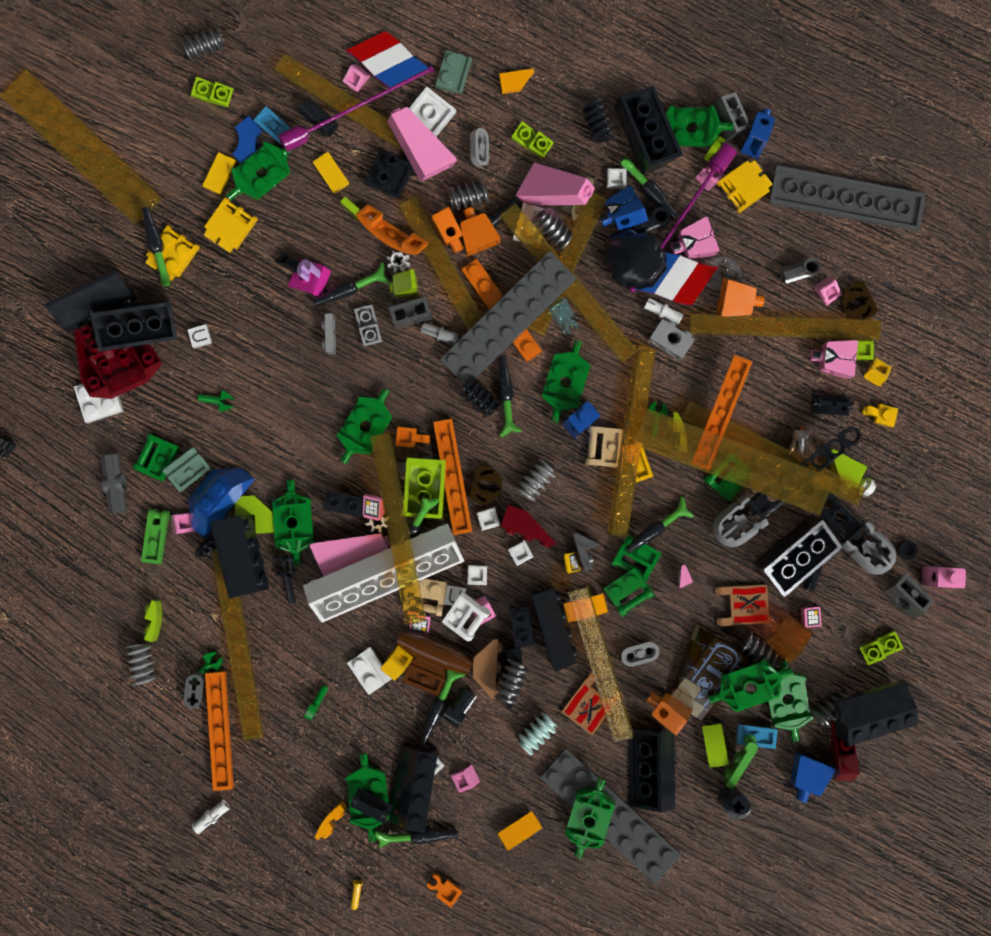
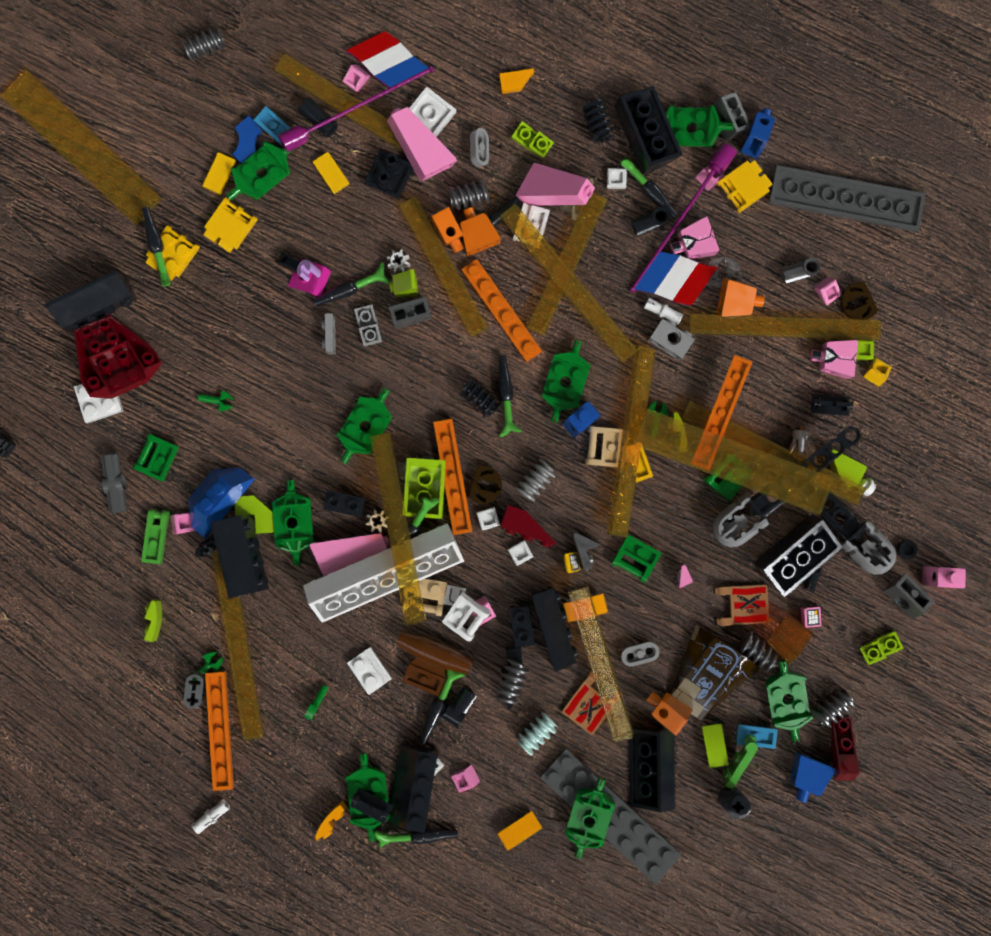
(133, 324): black slope -> none
(140, 664): light grey piece -> none
(186, 469): sand green plate -> none
(199, 336): white tile -> none
(212, 93): lime slope -> none
(286, 576): black piece -> none
(349, 206): lime tile -> none
(356, 894): yellow piece -> none
(373, 507): slope -> none
(388, 234): orange slope -> none
(396, 663): yellow brick -> none
(408, 437): orange plate -> none
(421, 628): slope -> none
(440, 333): light grey axle -> none
(446, 891): orange plate -> none
(453, 72): sand green plate -> none
(477, 575): white tile -> none
(486, 667): medium nougat slope -> none
(508, 318): dark grey plate -> none
(553, 226): flat silver piece -> none
(562, 314): clear light blue plate -> none
(624, 210): blue torso -> none
(626, 585): green plate -> none
(635, 258): black piece -> none
(657, 527): black piece -> none
(714, 147): lime tile -> none
(761, 674): green plate -> none
(875, 713): black slope -> none
(882, 415): yellow plate -> none

